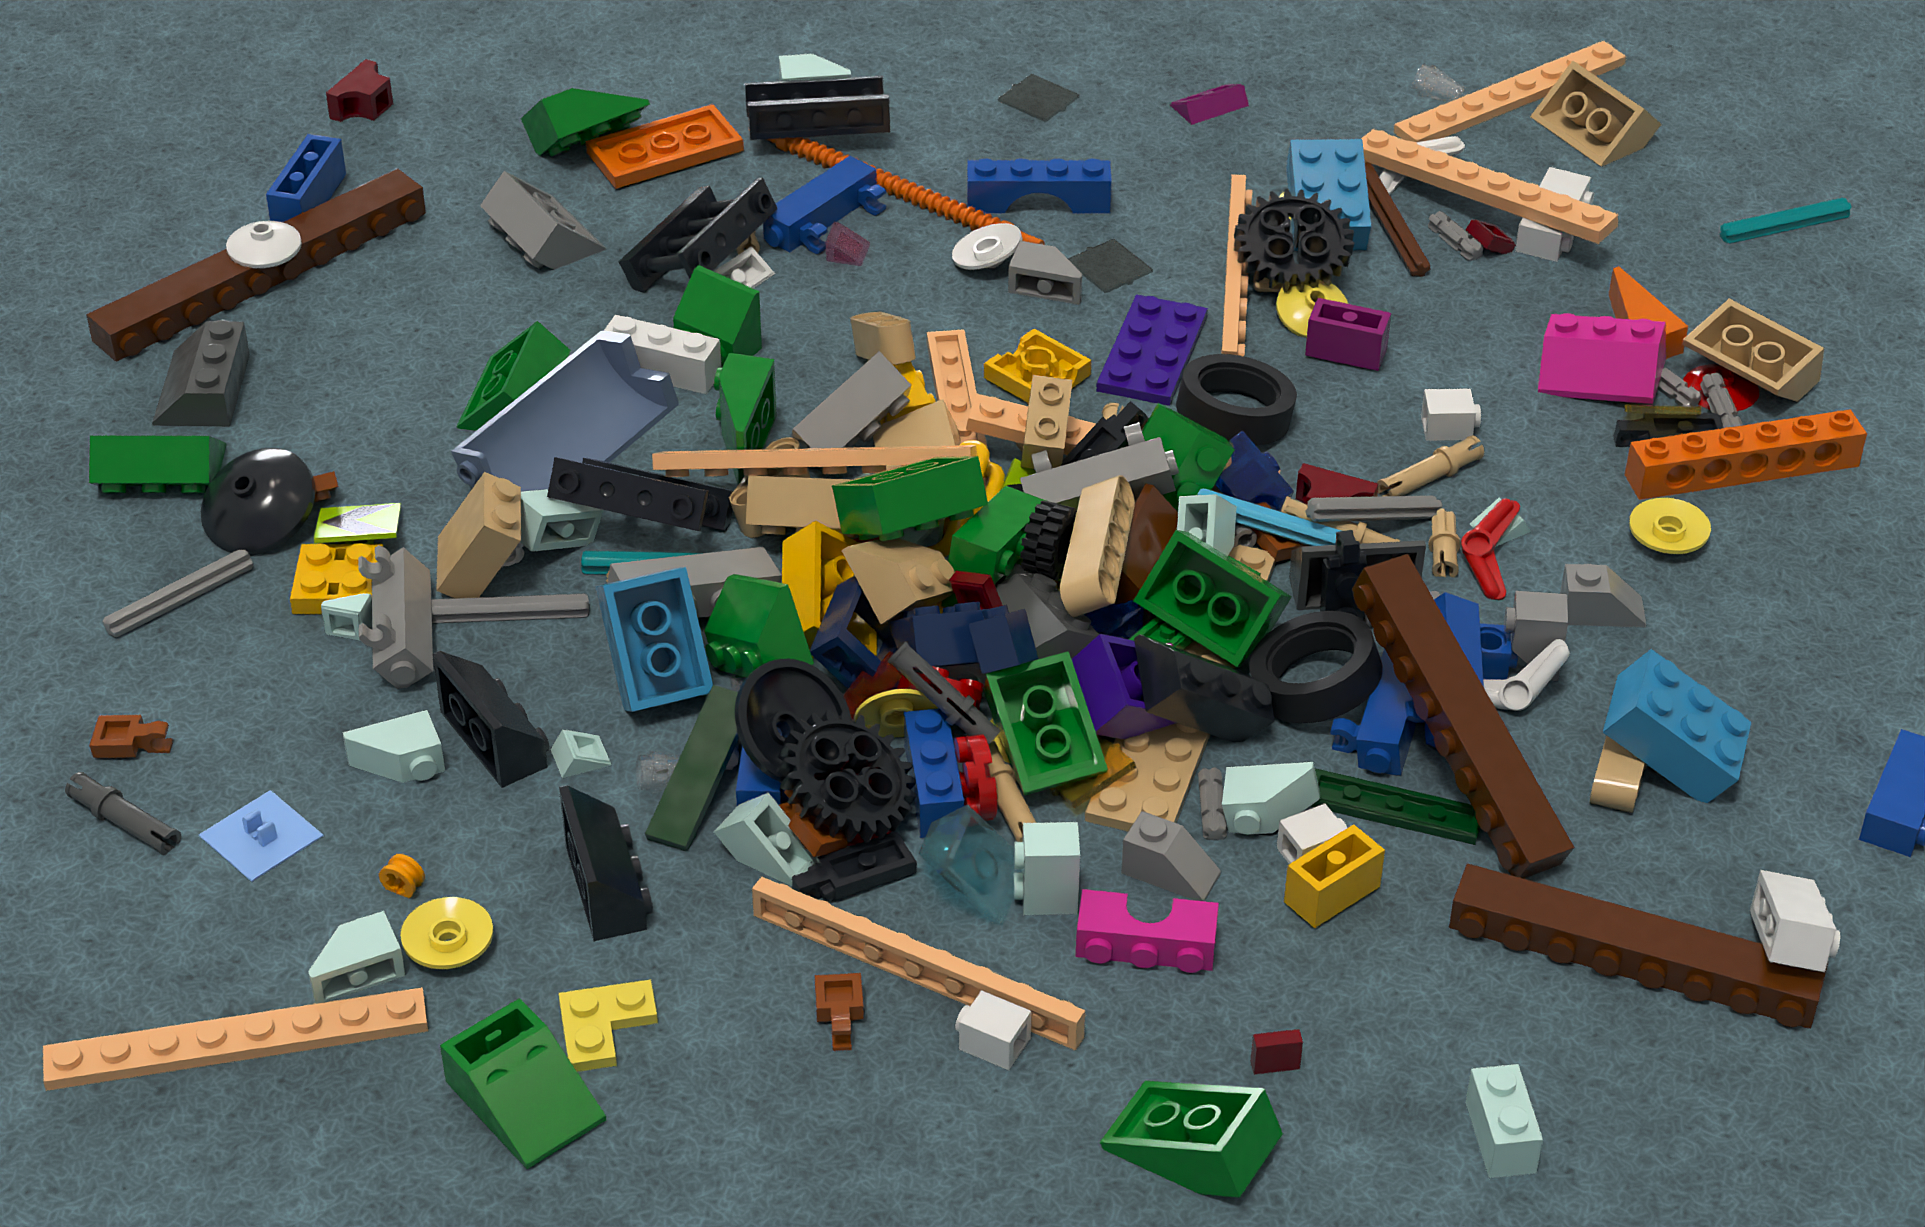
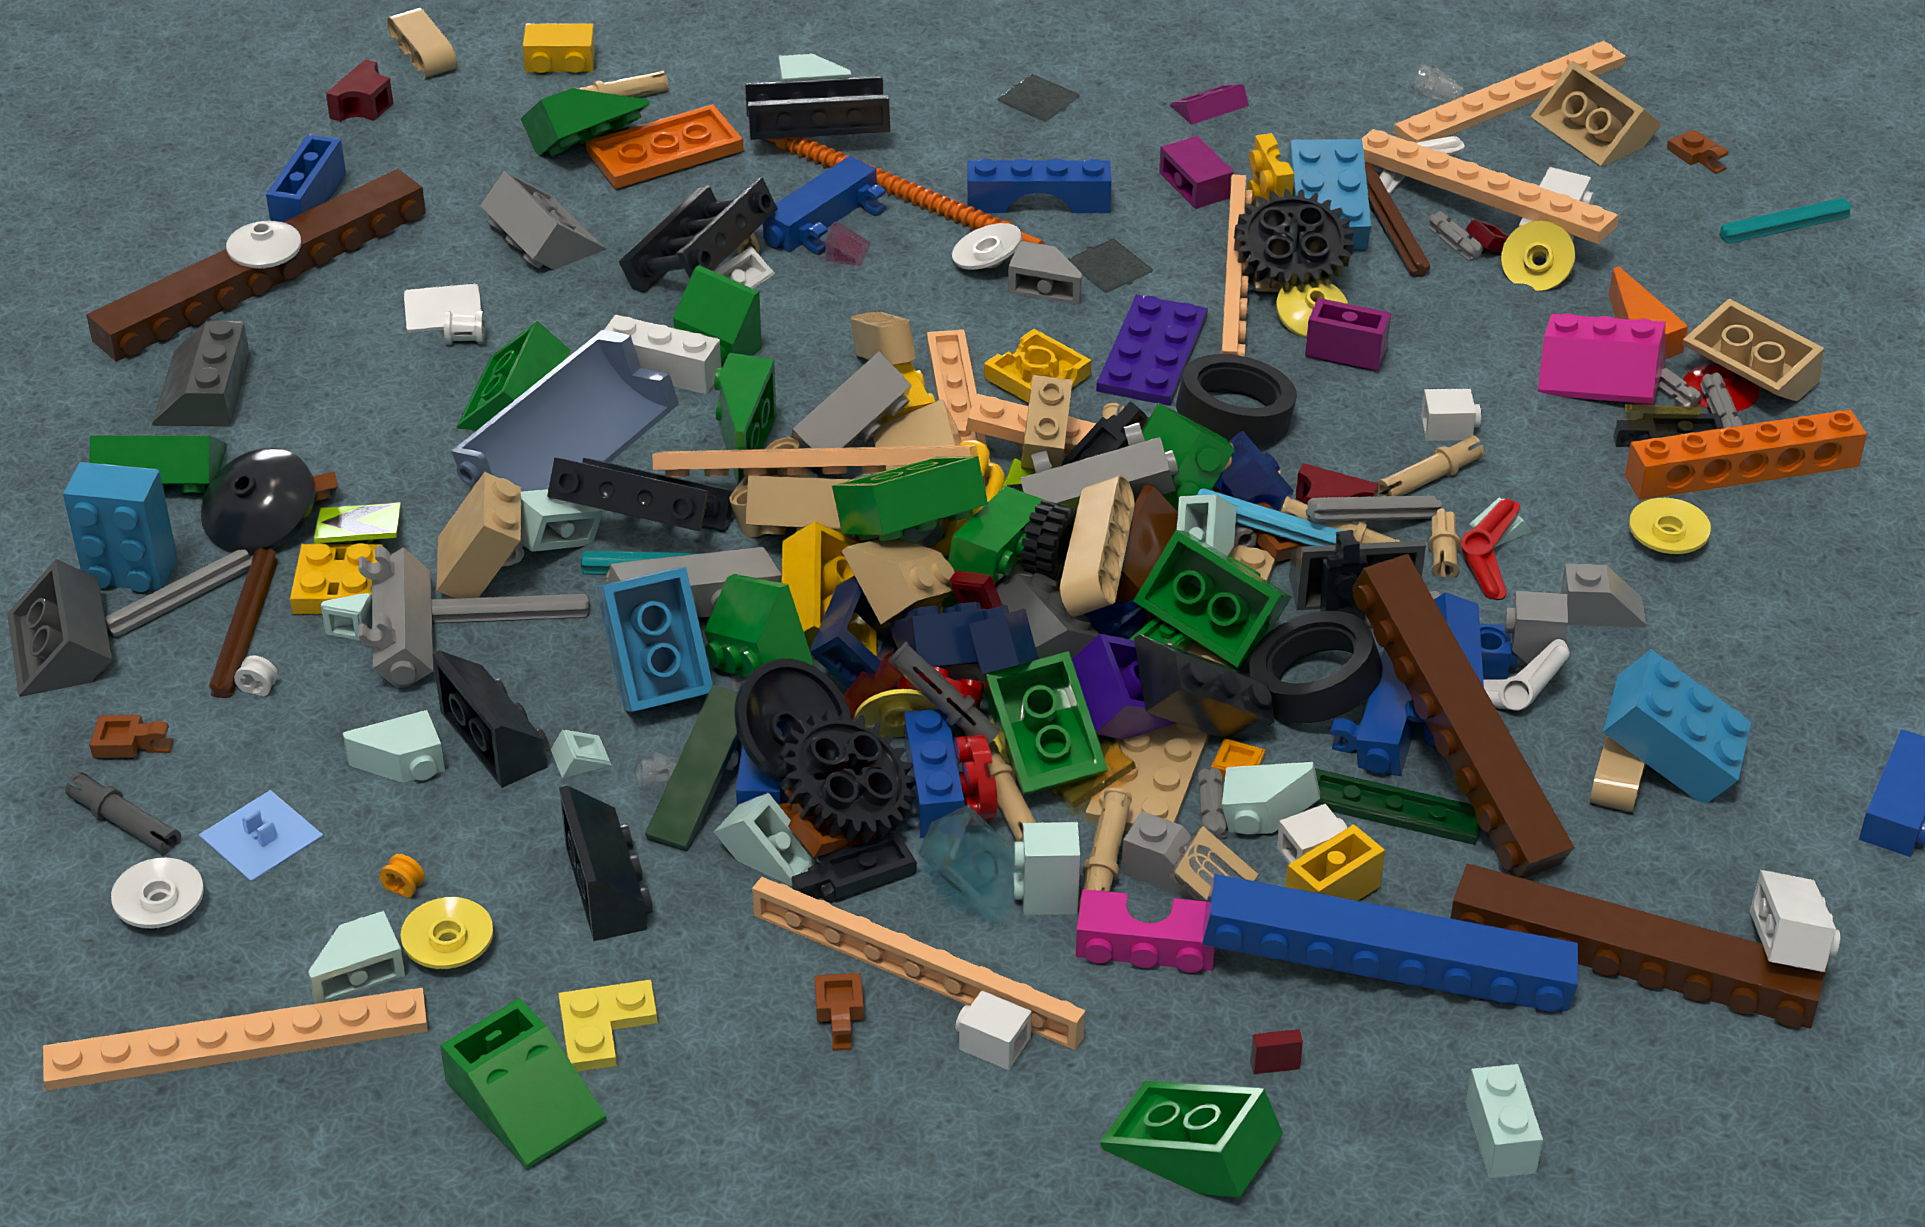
(59, 631): none -> dark grey slope
(121, 525): none -> dark azure brick
(168, 879): none -> white dish
(243, 623): none -> reddish brown axle
(256, 675): none -> white bush
(423, 42): none -> tan beam
(427, 306): none -> white slope
(464, 327): none -> white bush
(559, 48): none -> yellow brick
(634, 86): none -> tan pin
(1102, 865): none -> tan pin
(1196, 171): none -> magenta brick
(1204, 858): none -> piece
(1237, 754): none -> light orange tile
(1267, 171): none -> yellow brick
(1390, 944): none -> blue brick
(1534, 240): none -> light yellow dish
(1696, 148): none -> dark orange plate

